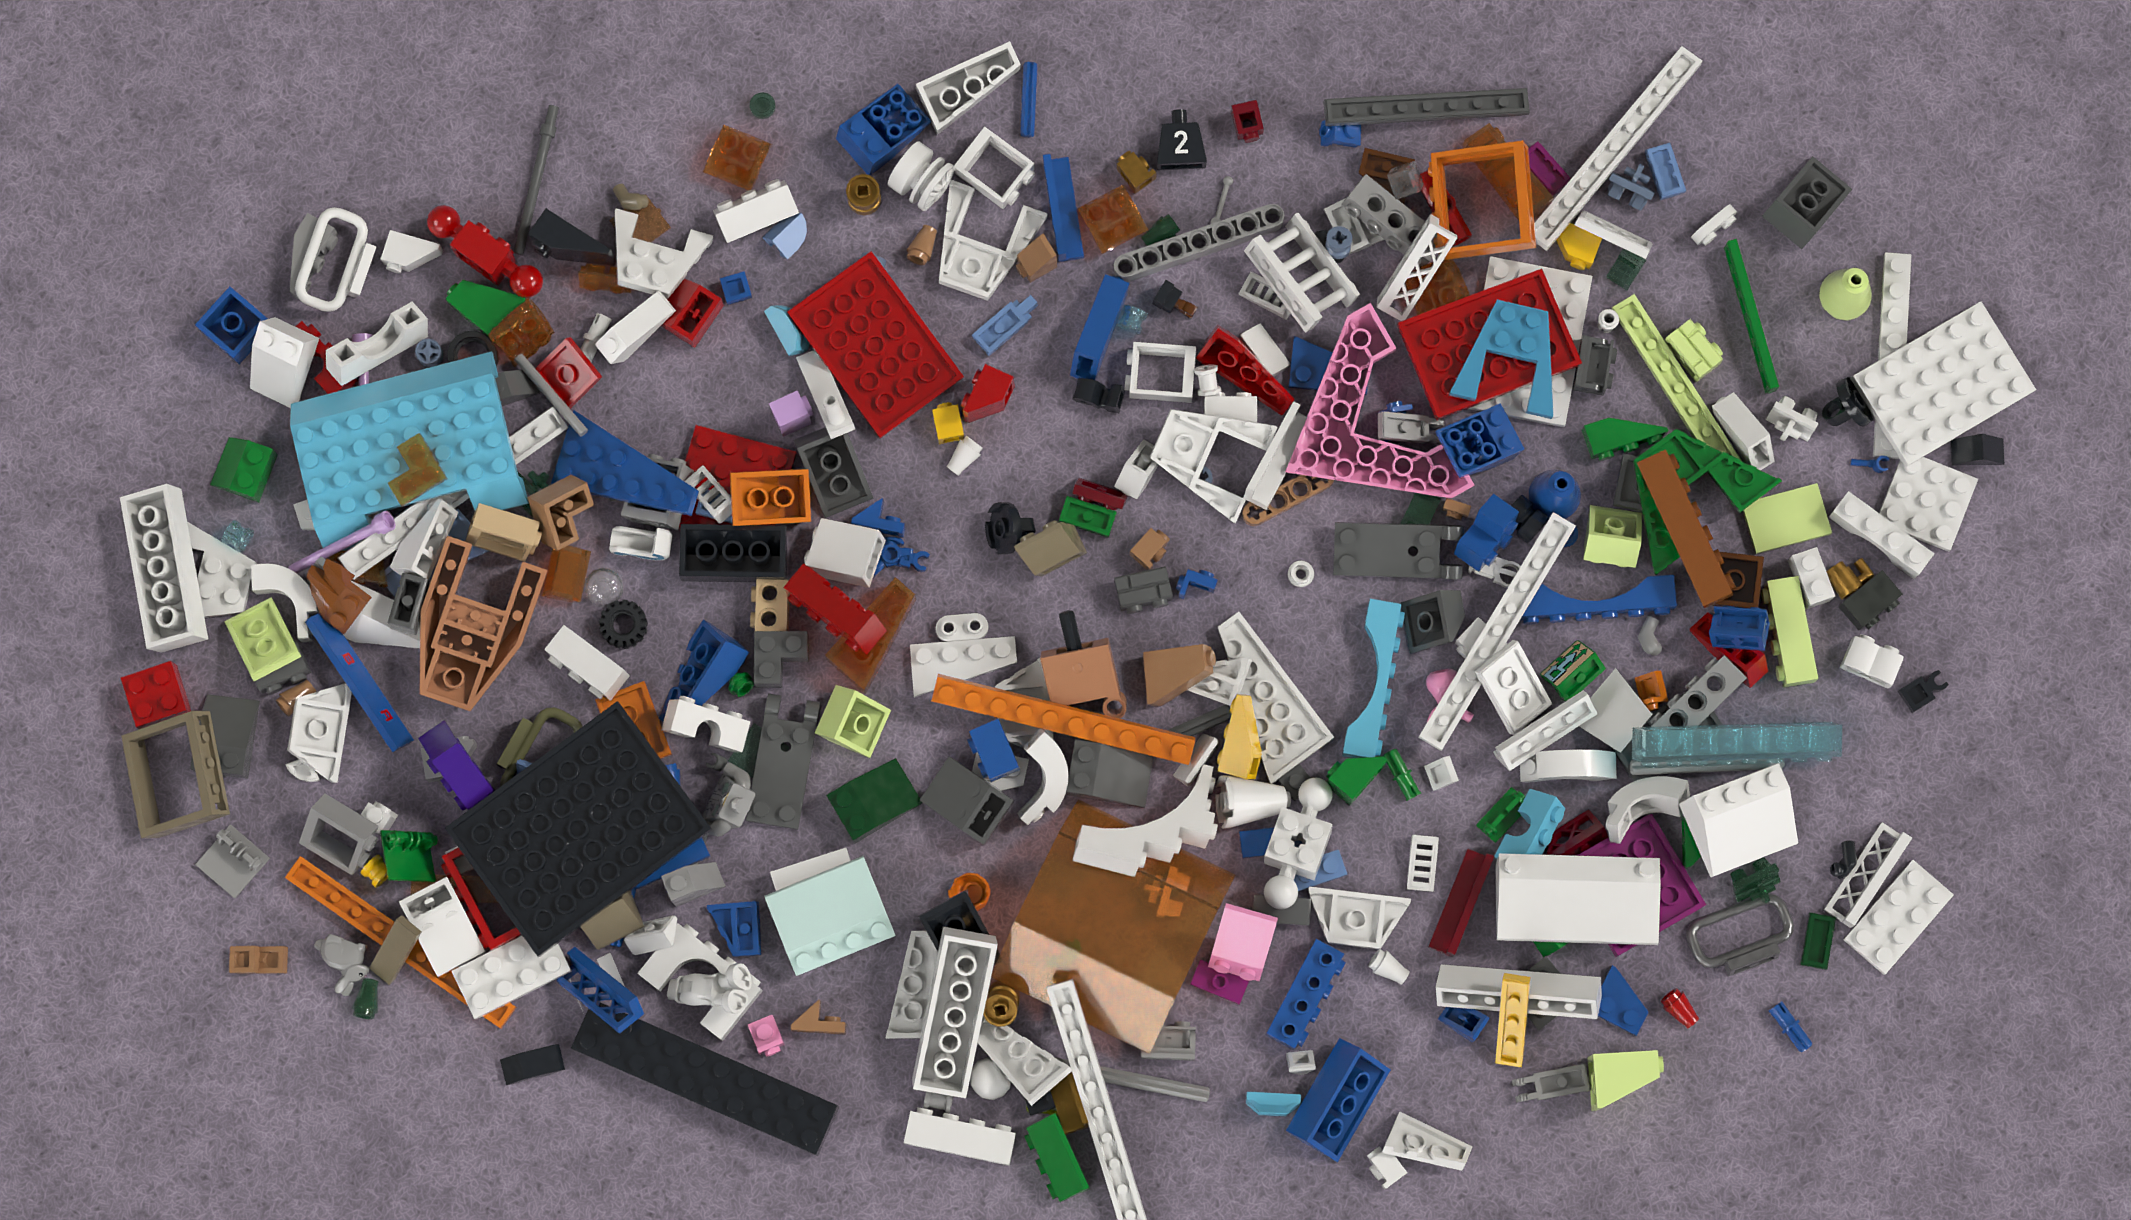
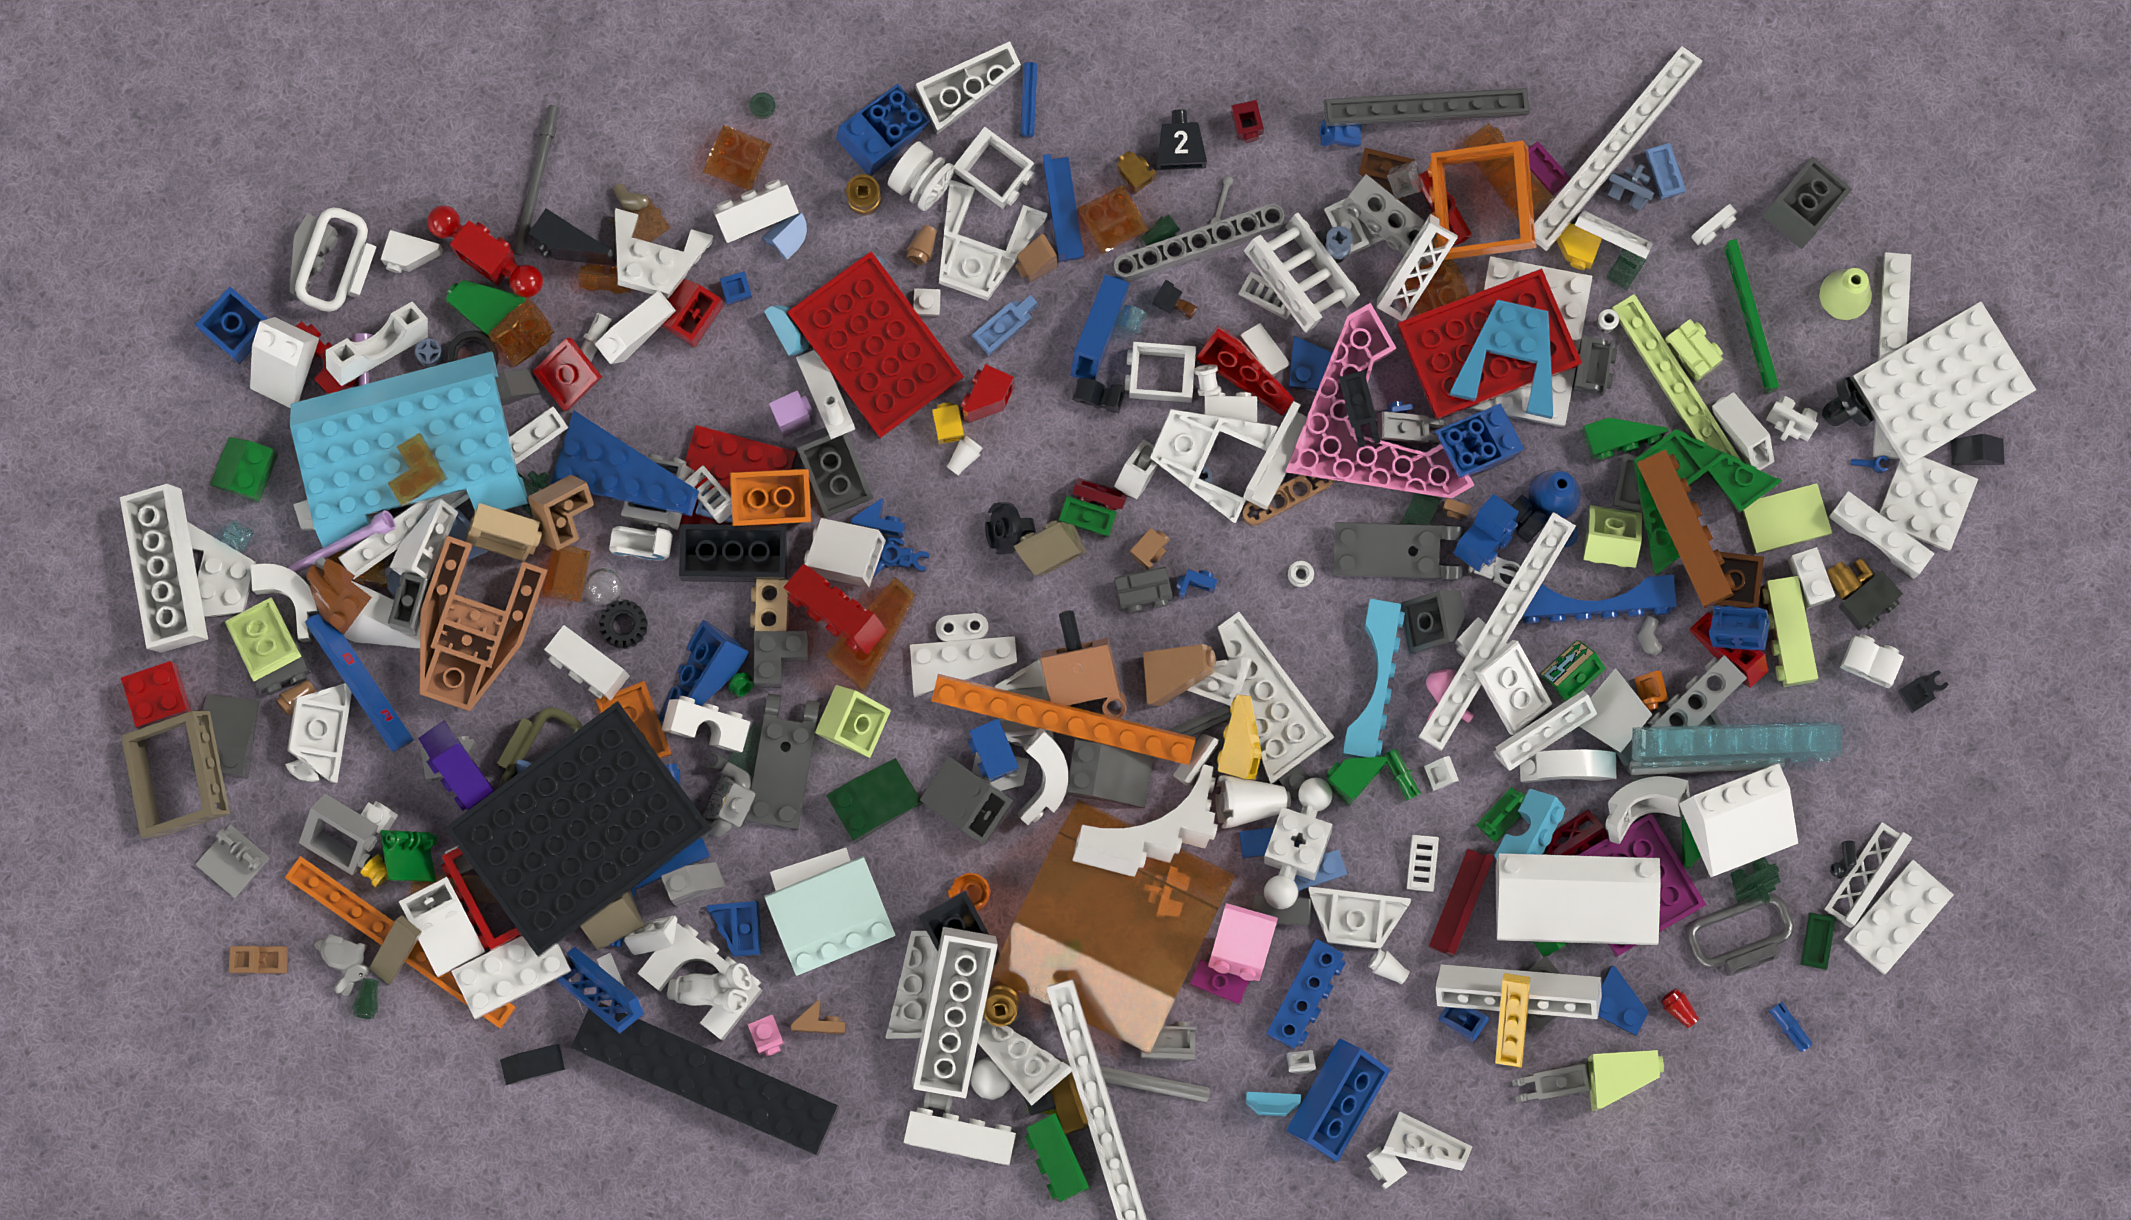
(551, 395): light grey bar -> none
(927, 302): none -> white plate
(1359, 405): none -> black hinge

